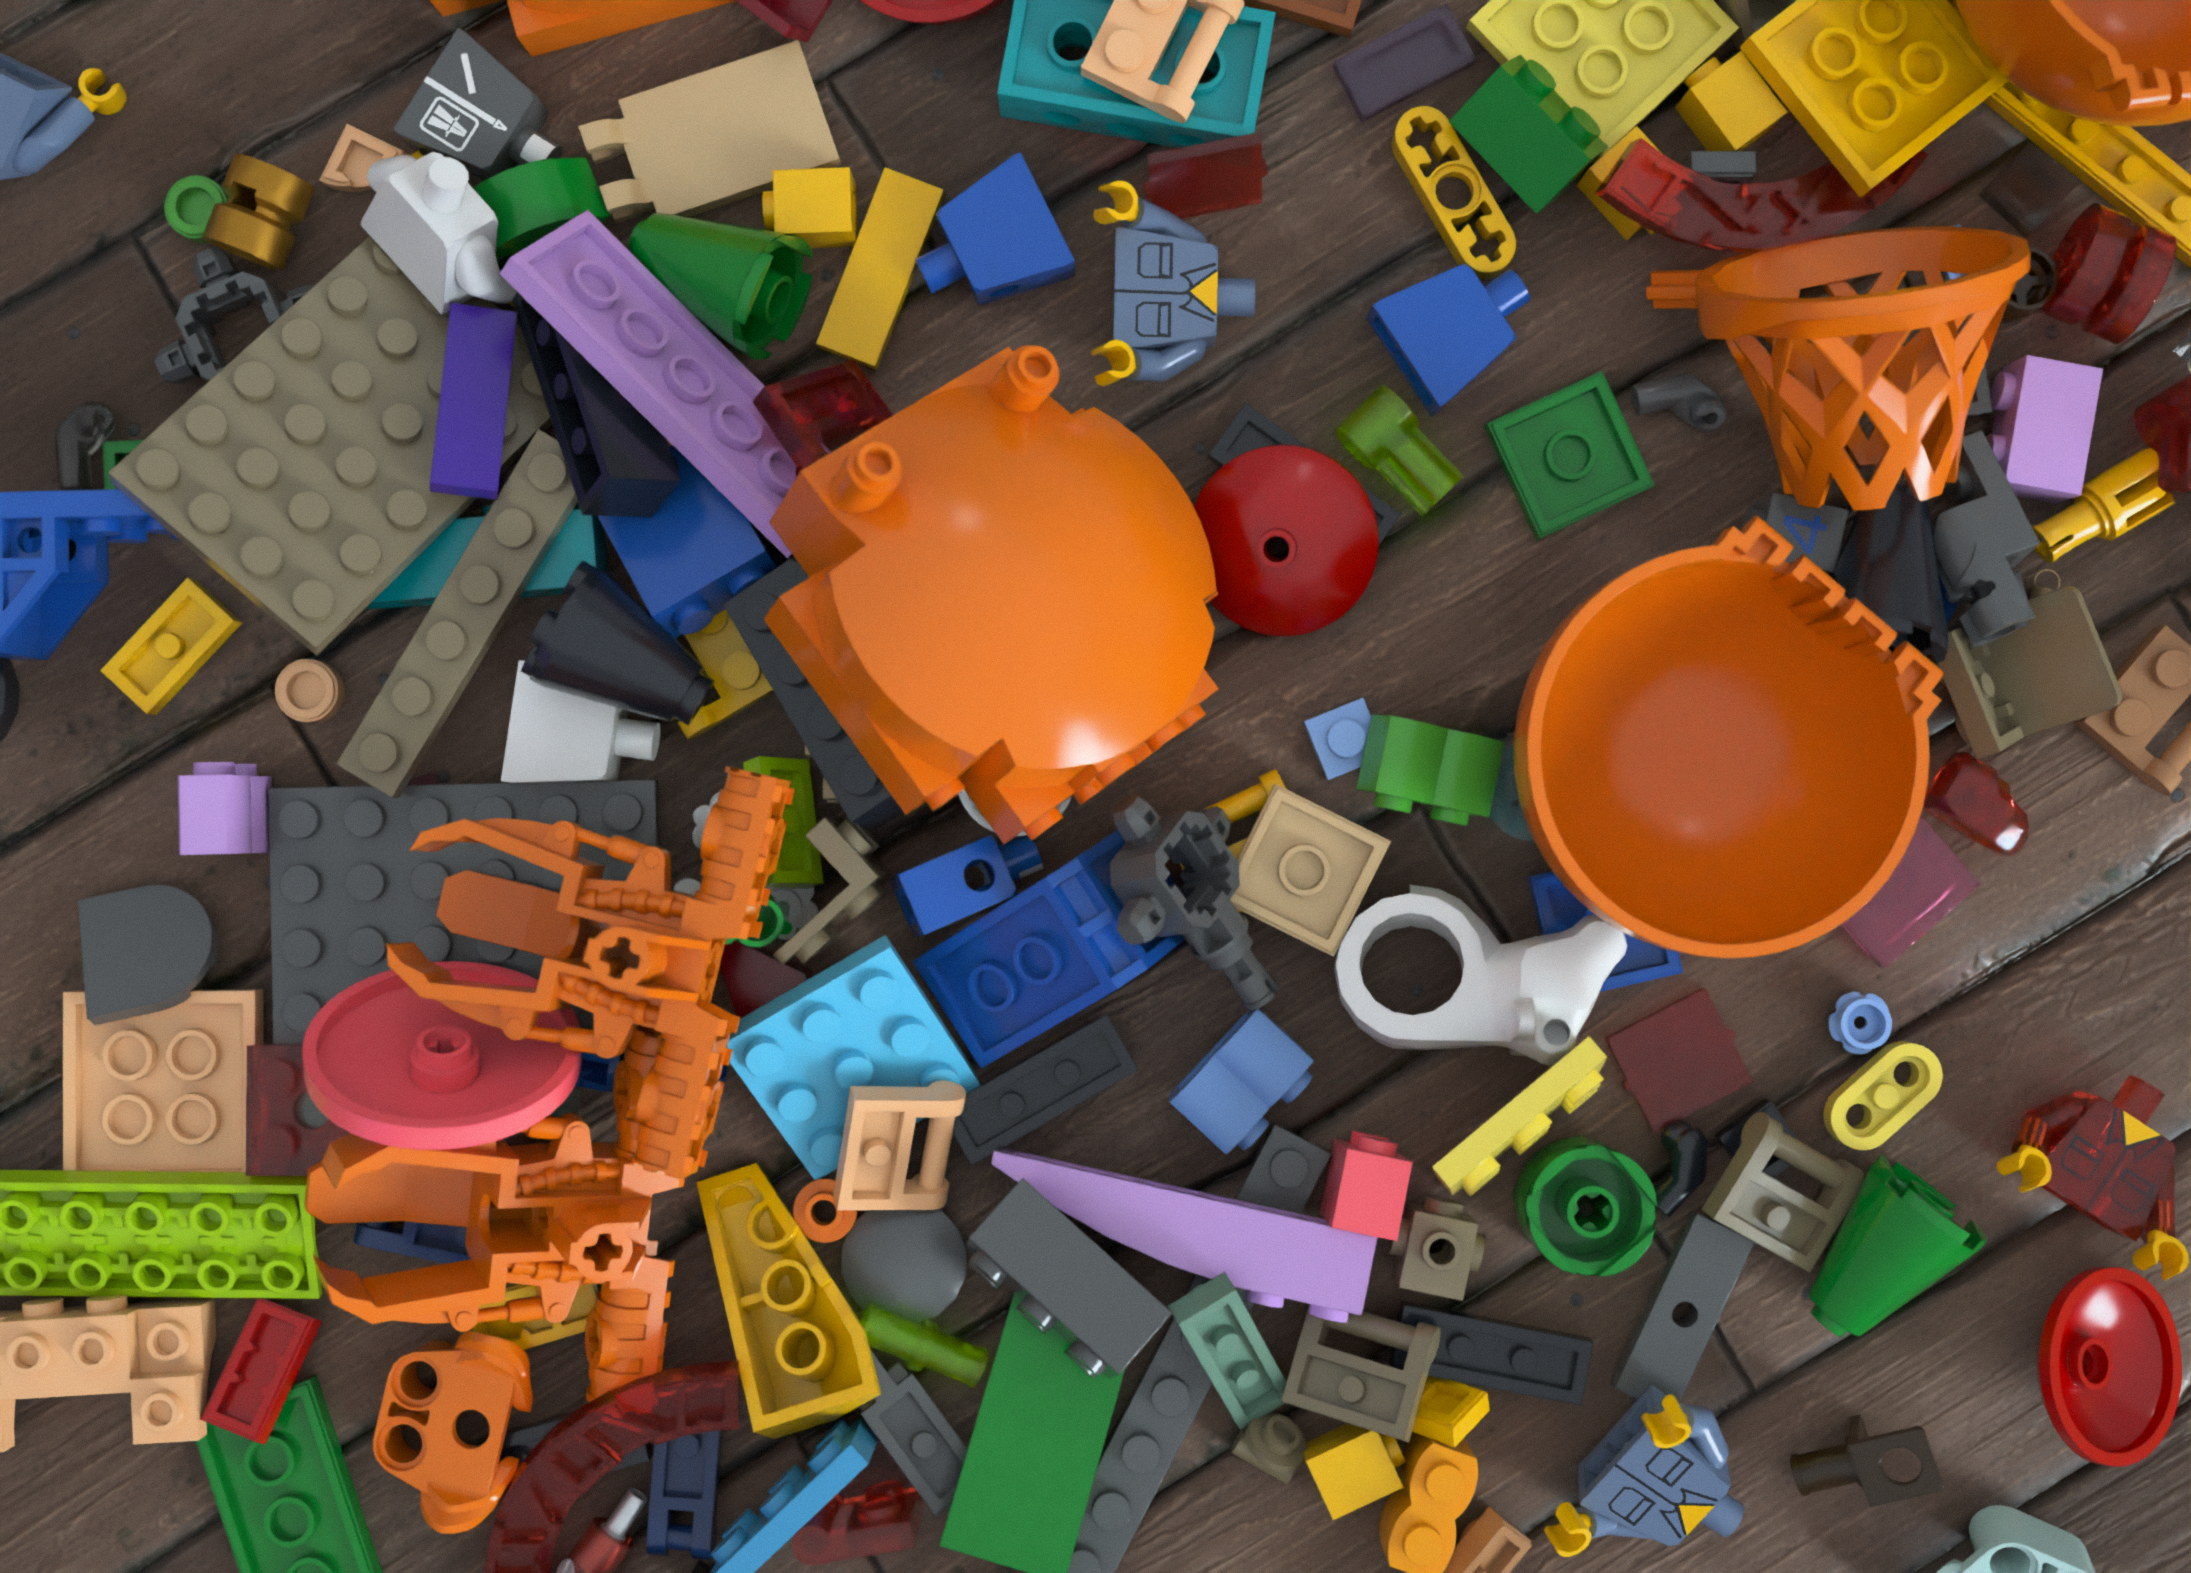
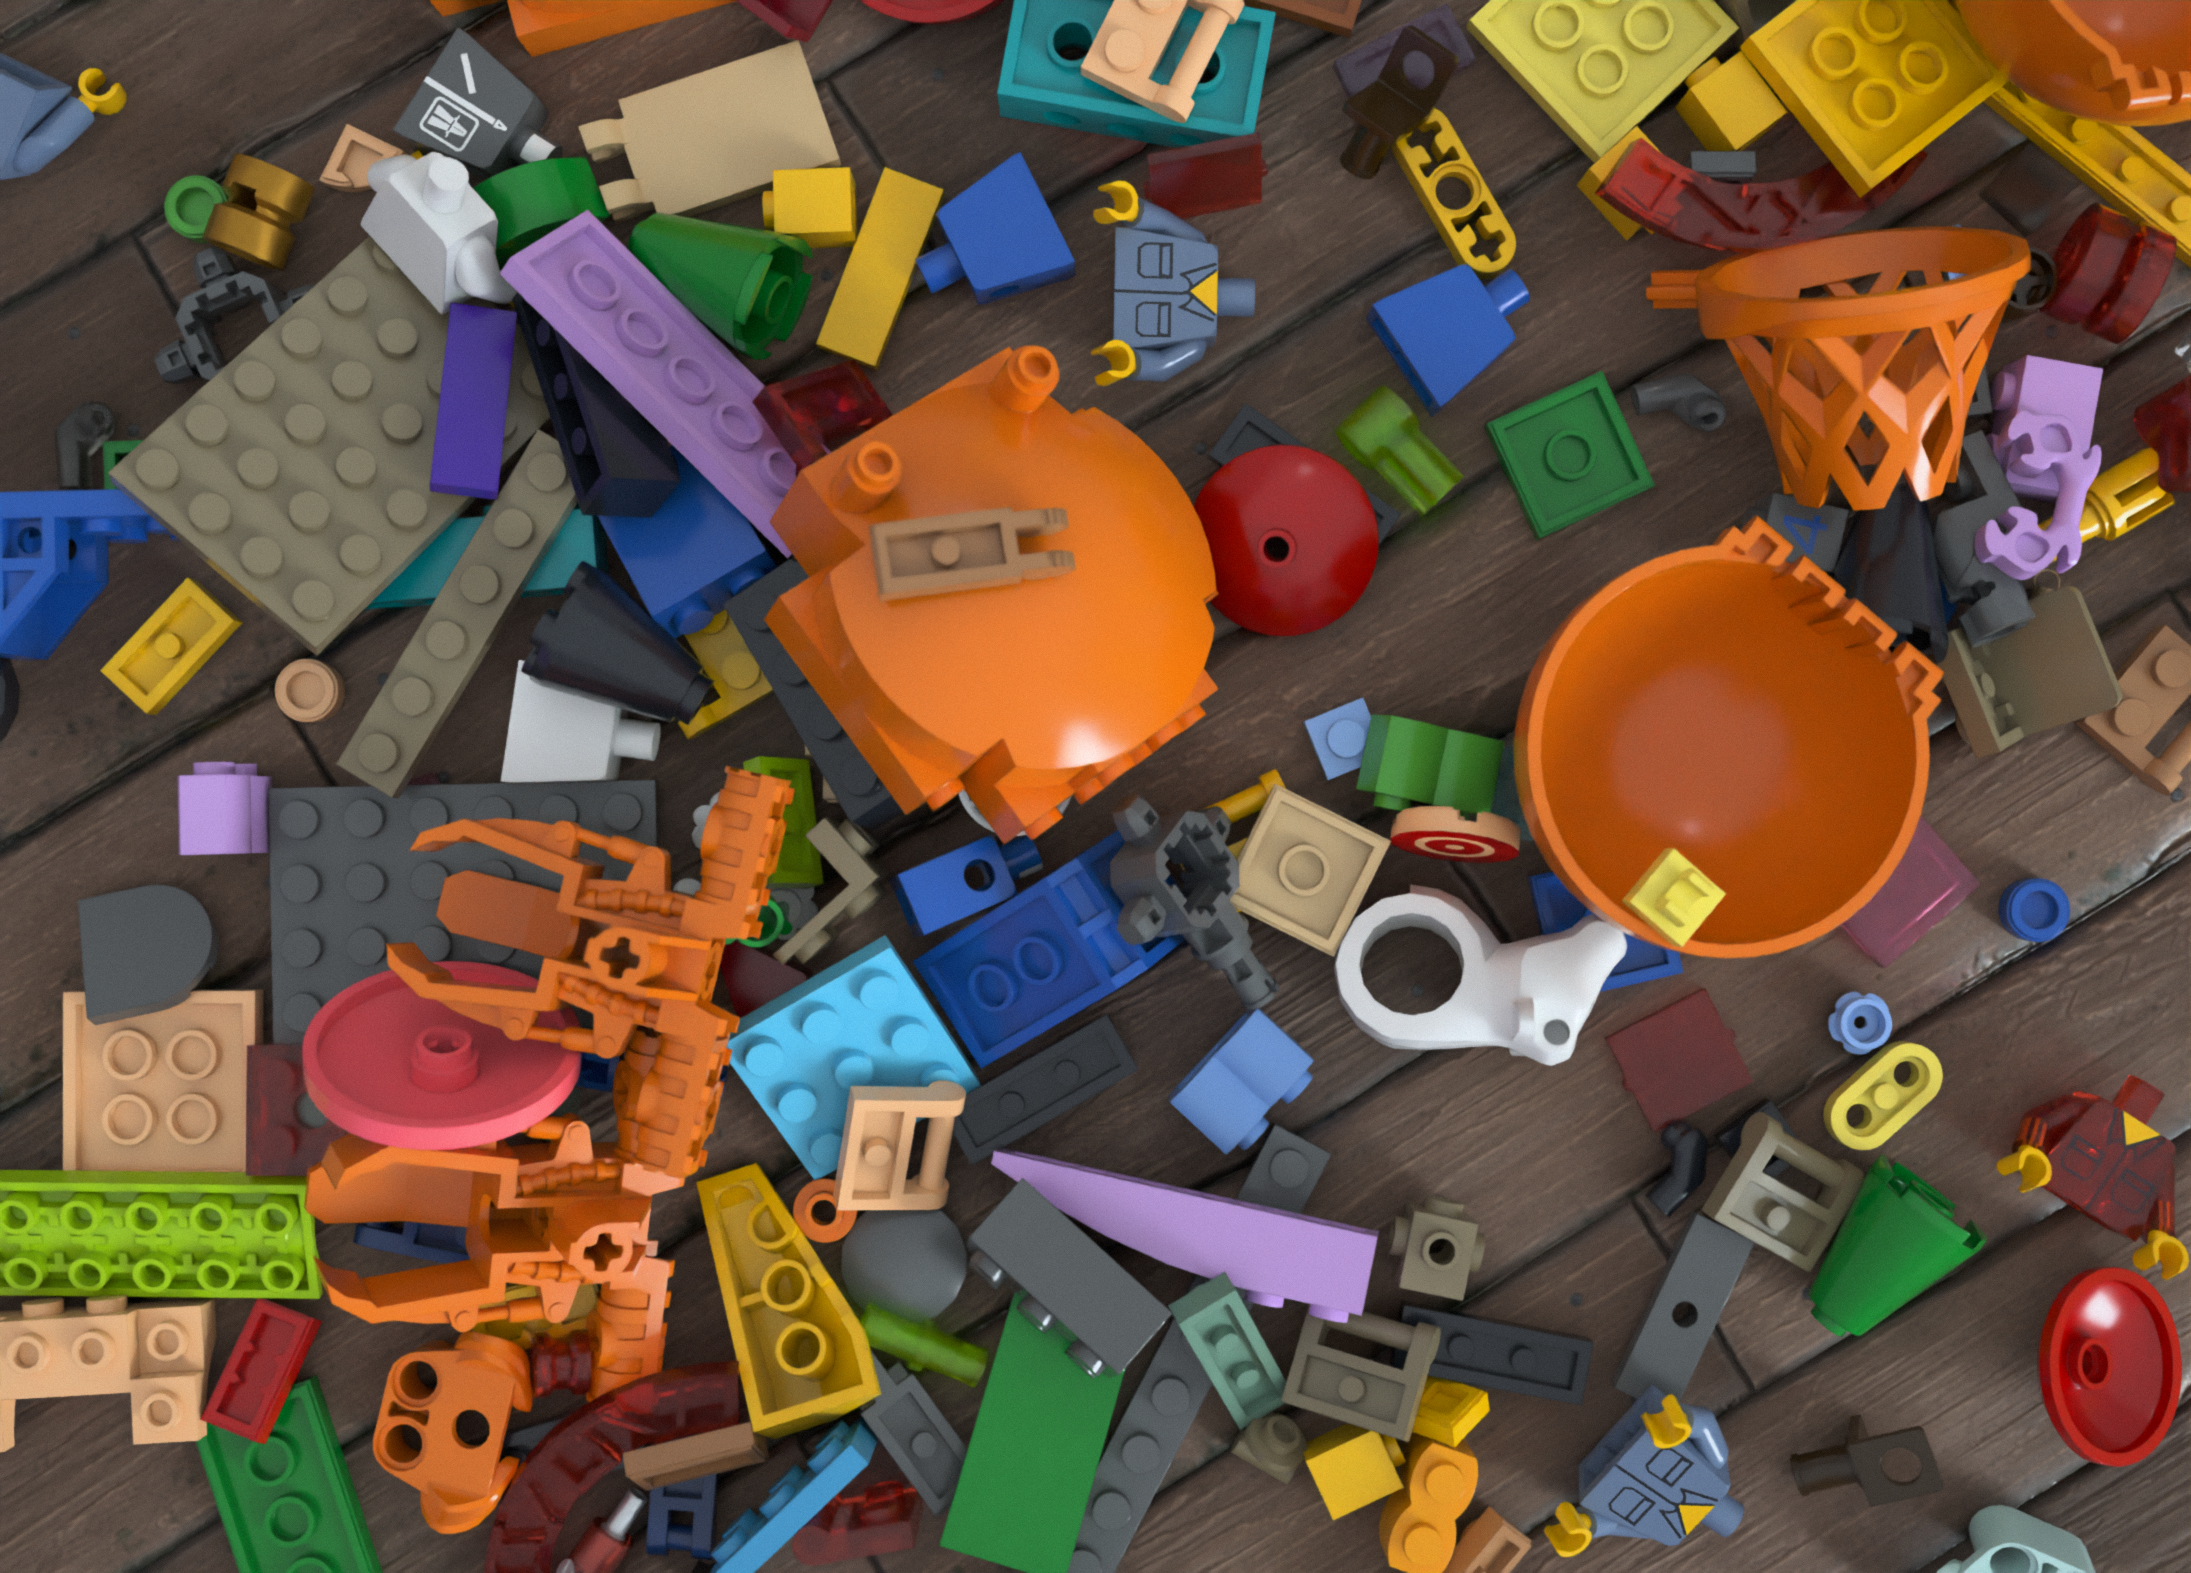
(560, 1363): none -> clear red wheel
(695, 1456): none -> medium nougat tile
(964, 551): none -> medium nougat hinge
(1365, 1186): coral brick -> none
(1393, 104): none -> dark brown bracket
(1447, 836): none -> tile
(1522, 1119): light yellow plate -> none
(1529, 132): green brick -> none
(1619, 1193): green brick -> none
(1673, 897): none -> light yellow tile
(1977, 804): clear red rock -> none
(2025, 549): none -> lavender helmet
(2034, 909): none -> blue tile

